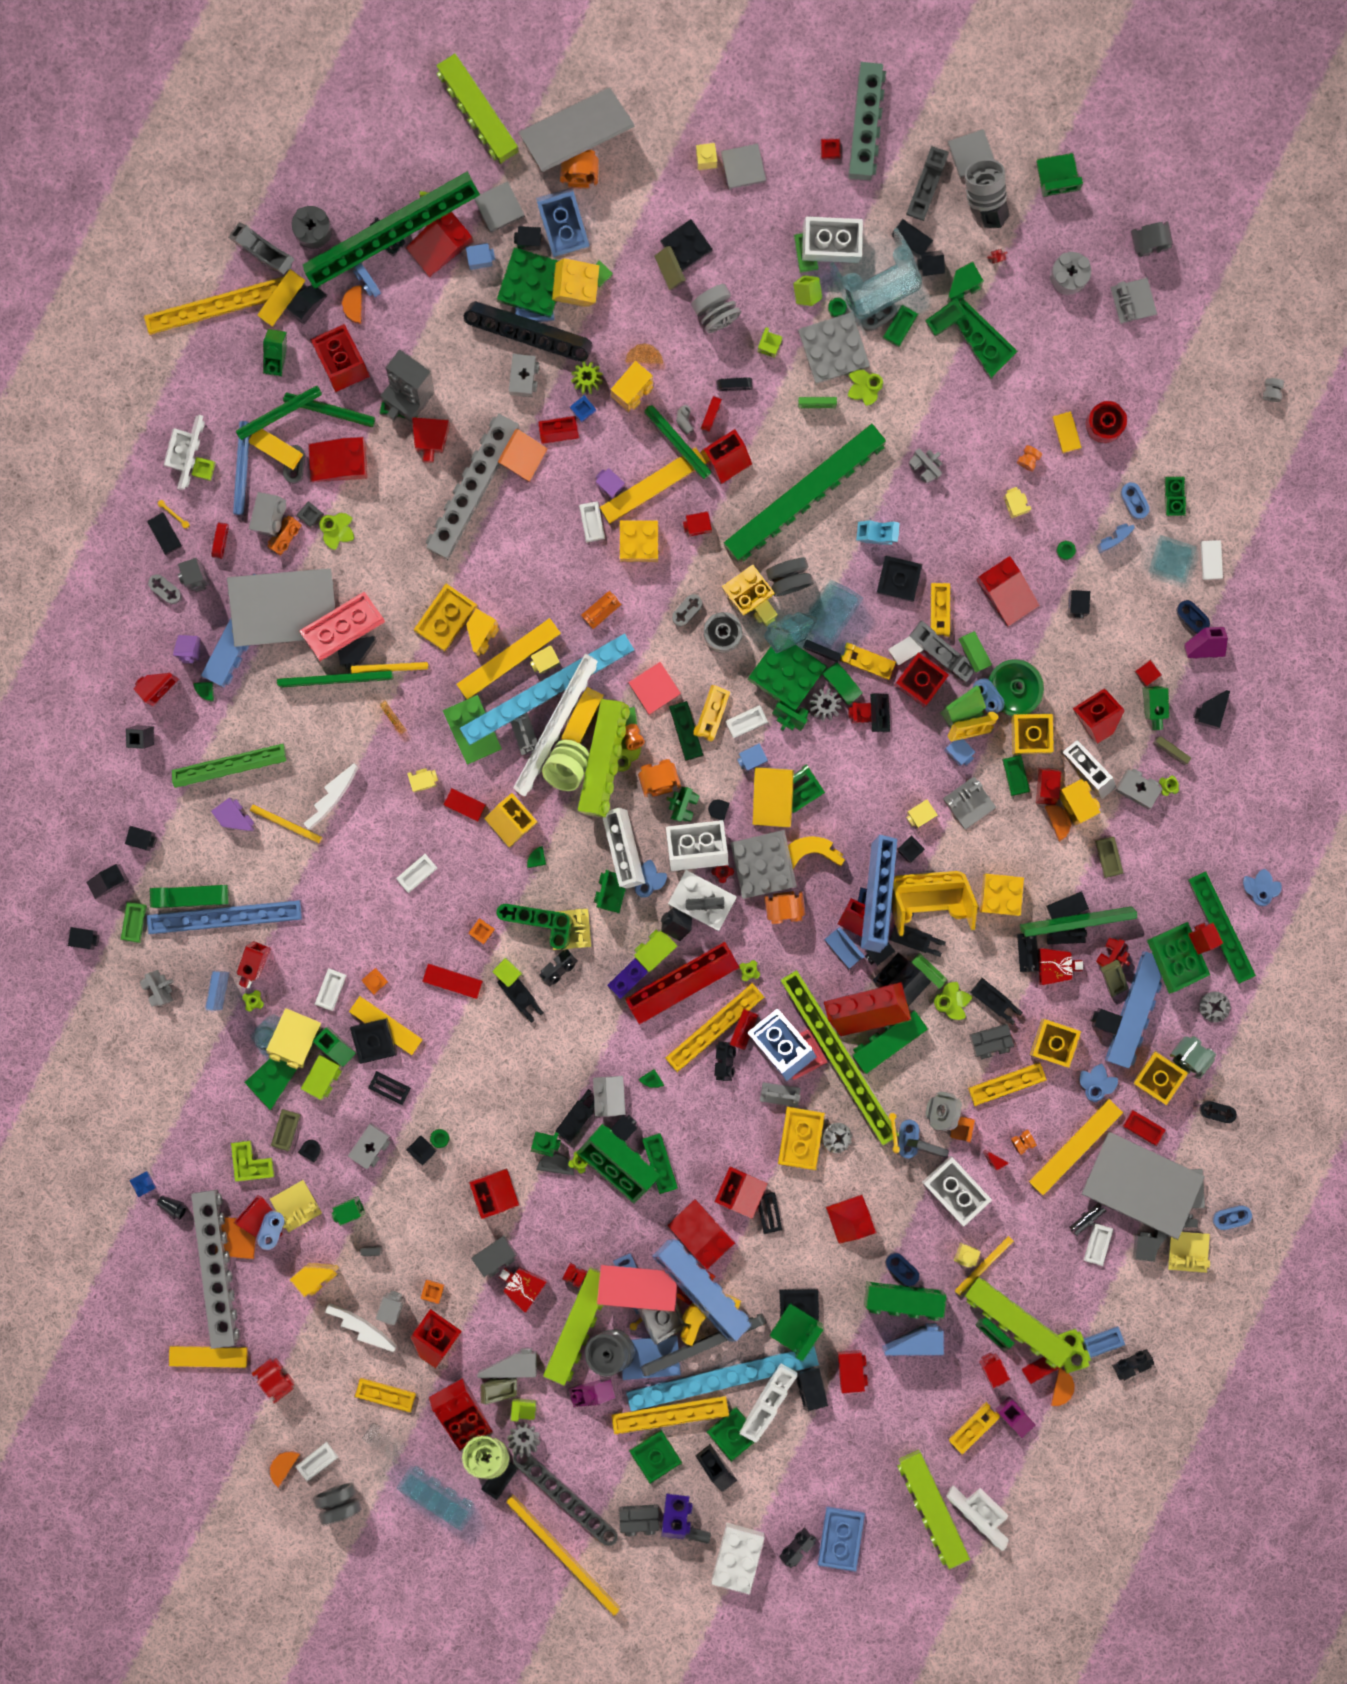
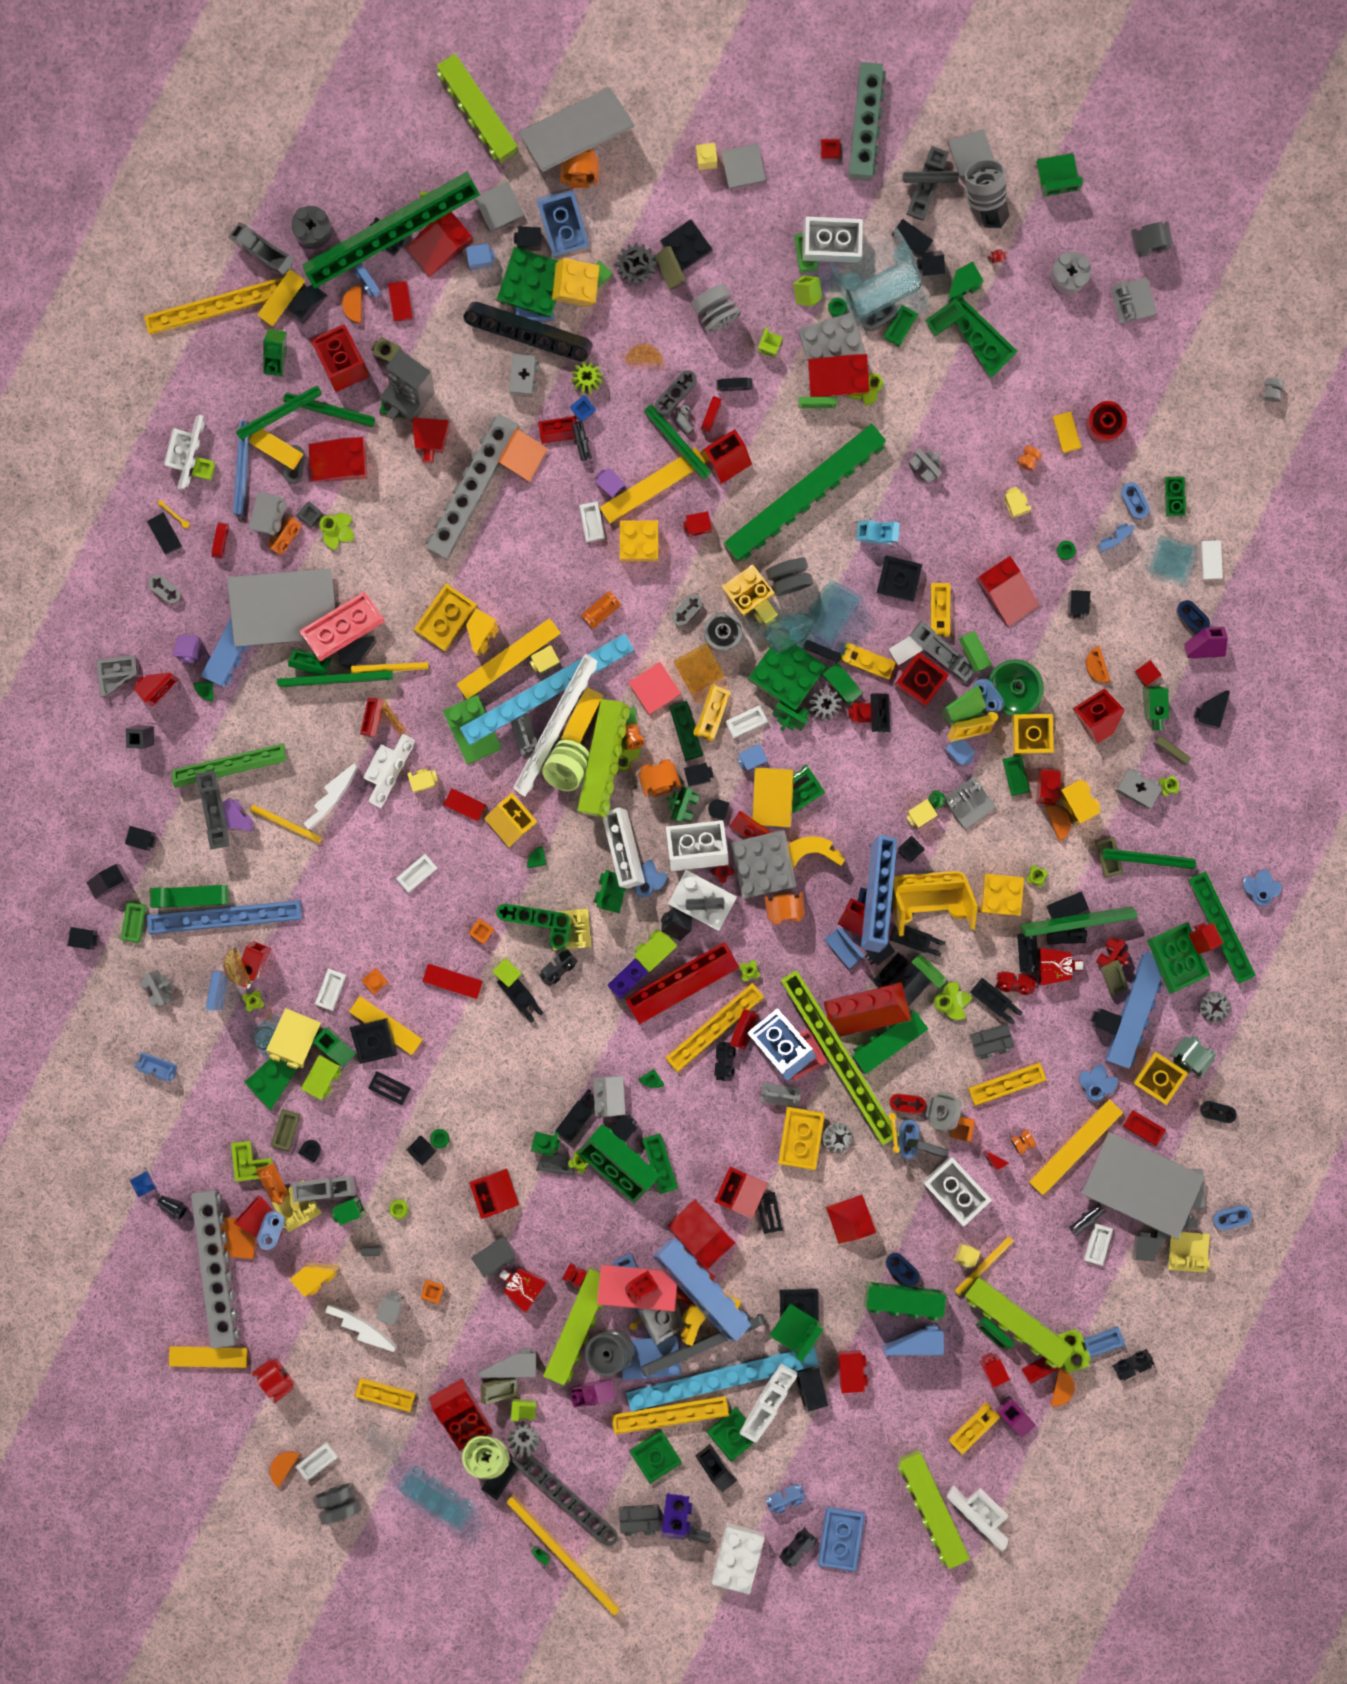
(115, 673): none -> light grey wing
(164, 1069): none -> medium blue hinge
(193, 575): dark grey brick -> none
(213, 809): none -> dark grey slope
(235, 969): none -> clear yellow tile
(273, 1183): none -> orange hinge
(308, 662): none -> green plate
(324, 1189): none -> light grey slope
(371, 717): none -> red plate
(371, 1135): light grey brick -> none
(383, 343): none -> olive brick
(386, 768): none -> white bracket
(398, 1208): none -> lime plate
(400, 301): none -> red tile
(434, 1338): red slope -> none
(543, 1557): none -> green tile
(581, 440): none -> black pin
(632, 386): yellow brick -> none
(640, 1287): none -> red bracket
(643, 267): none -> dark grey gear
(675, 385): none -> dark grey beam
(698, 774): none -> black brick
(699, 669): none -> clear yellow hinge
(747, 826): none -> red plate
(780, 1503): none -> medium blue hinge
(838, 375): none -> red slope
(908, 1098): none -> red beam
(930, 177): none -> dark grey axle
(936, 799): none -> green plate
(1024, 985): none -> red hinge
(1040, 880): none -> lime plate
(1055, 1043): yellow brick -> none
(1090, 769): light grey slope -> none
(1096, 666): none -> orange tile
(1148, 858): none -> green axle

